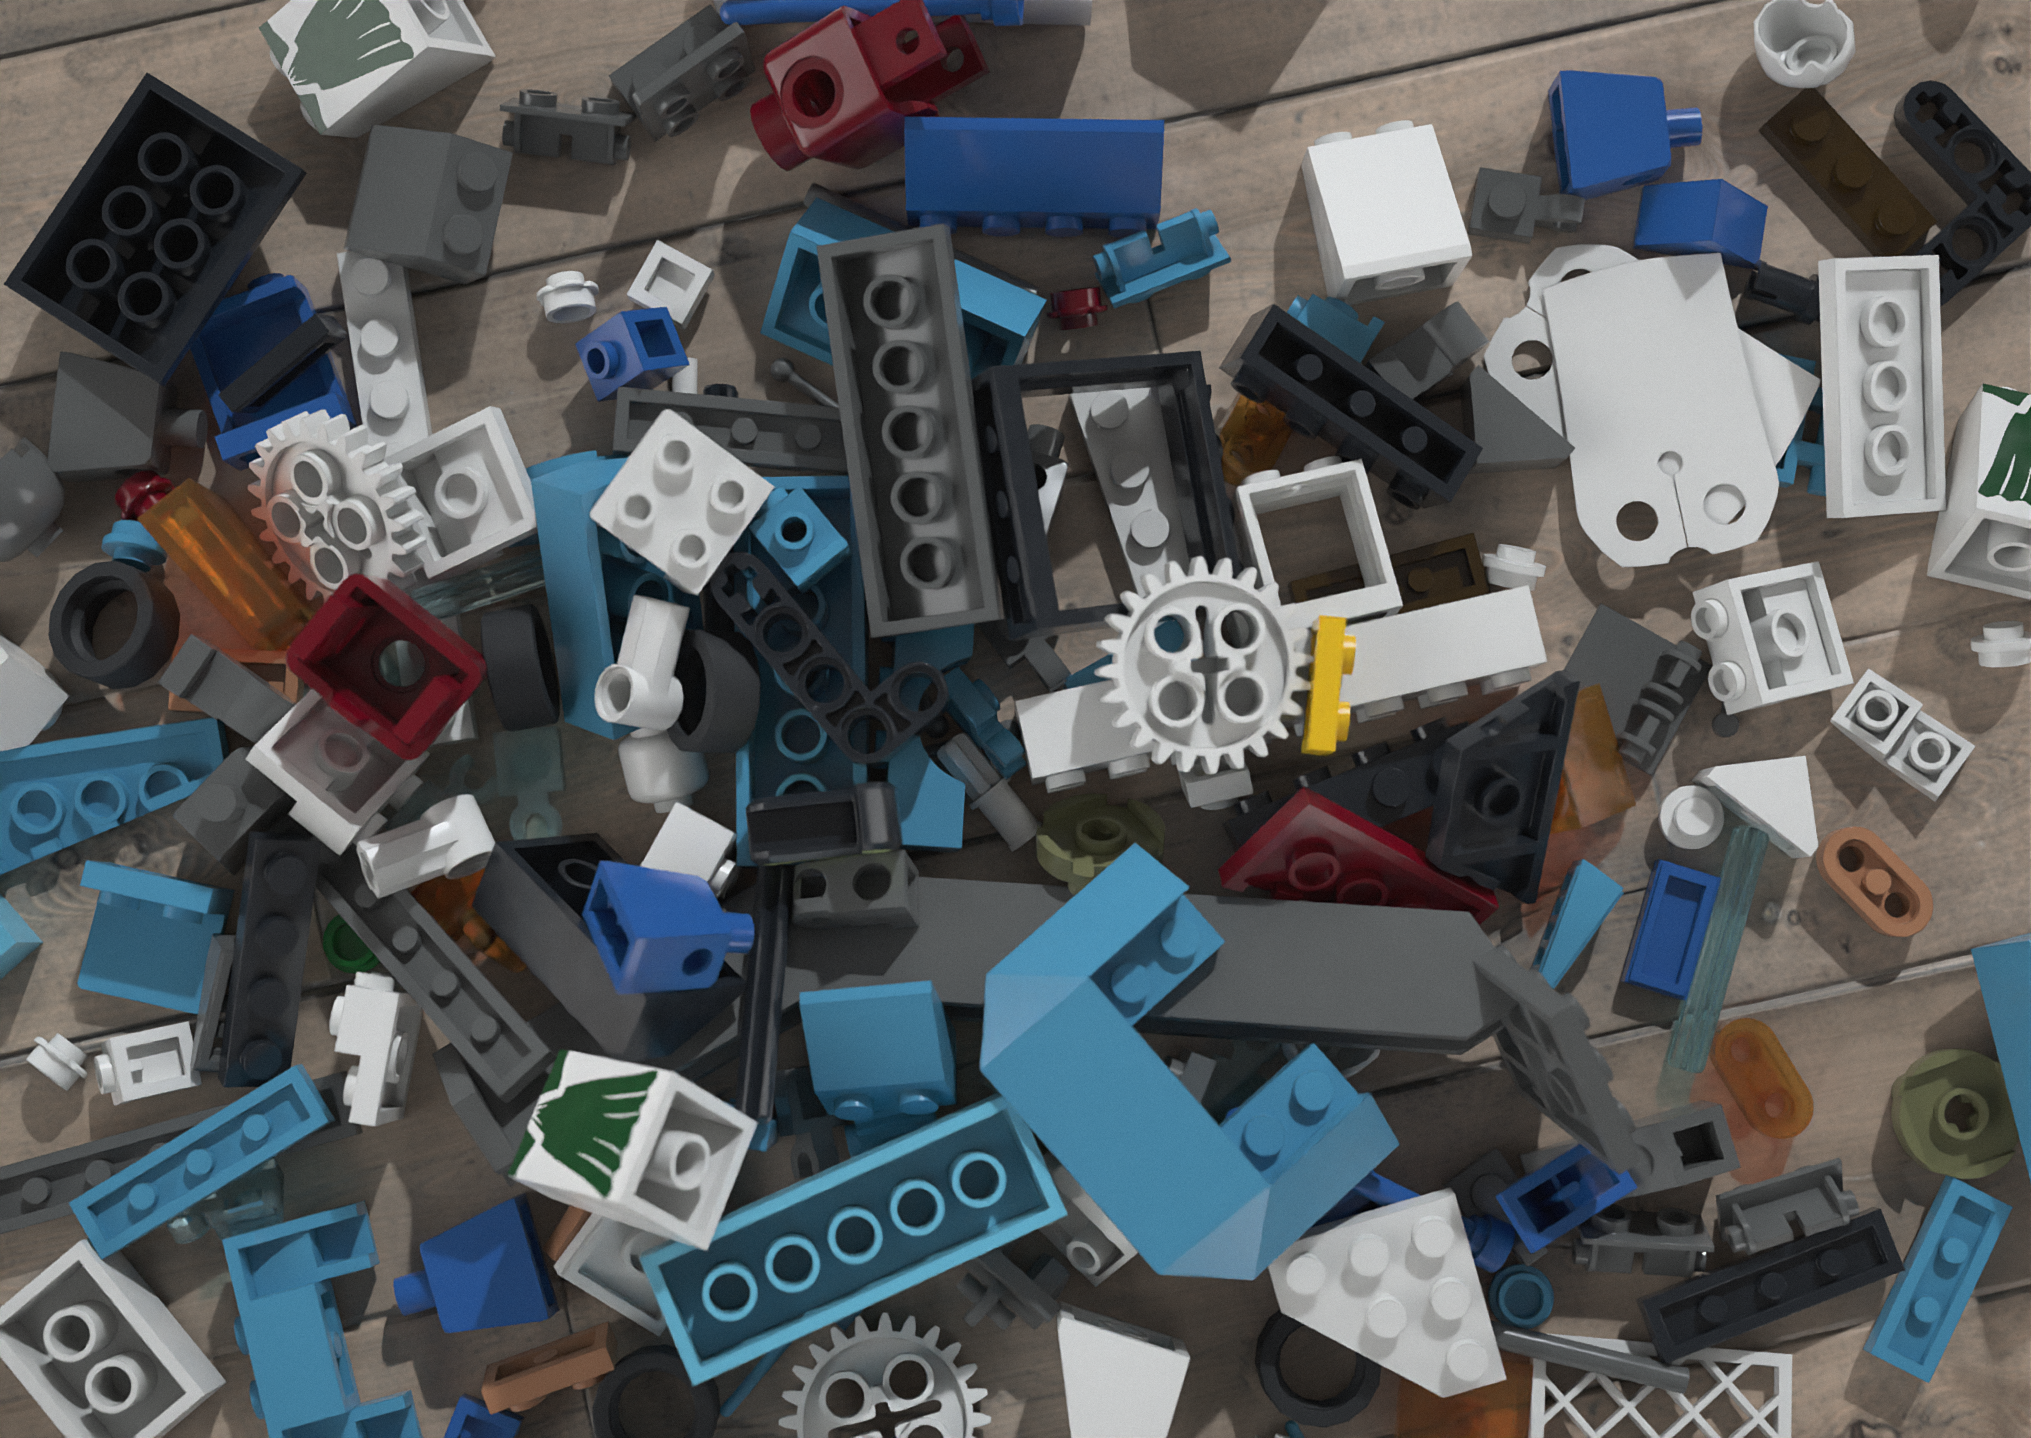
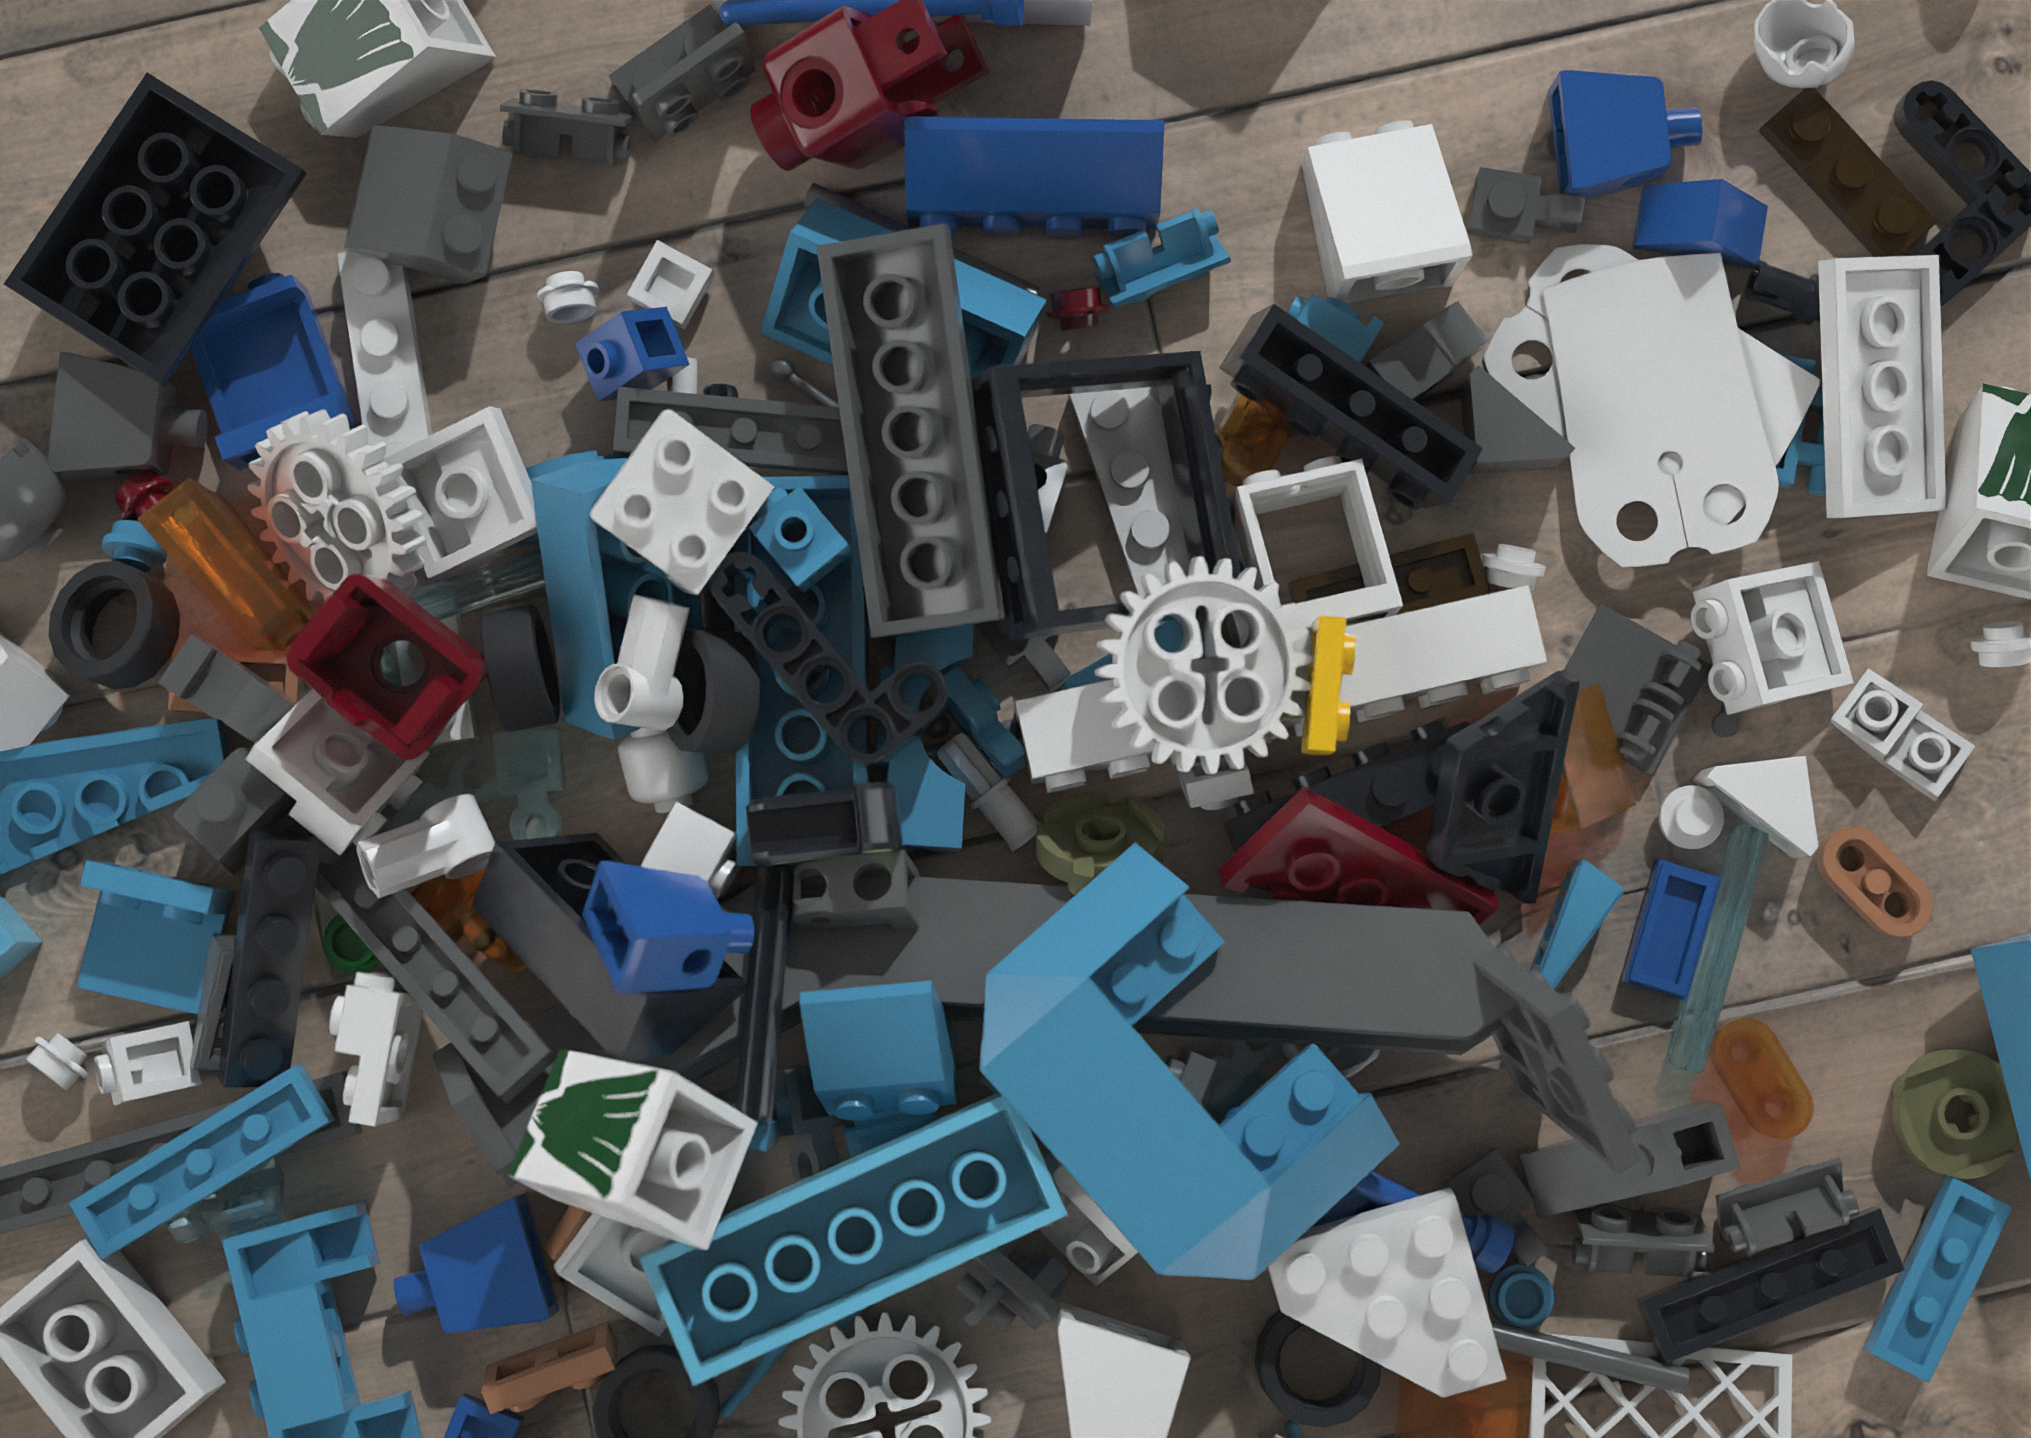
(283, 364): black tile -> none
(1561, 1195): blue slope -> none

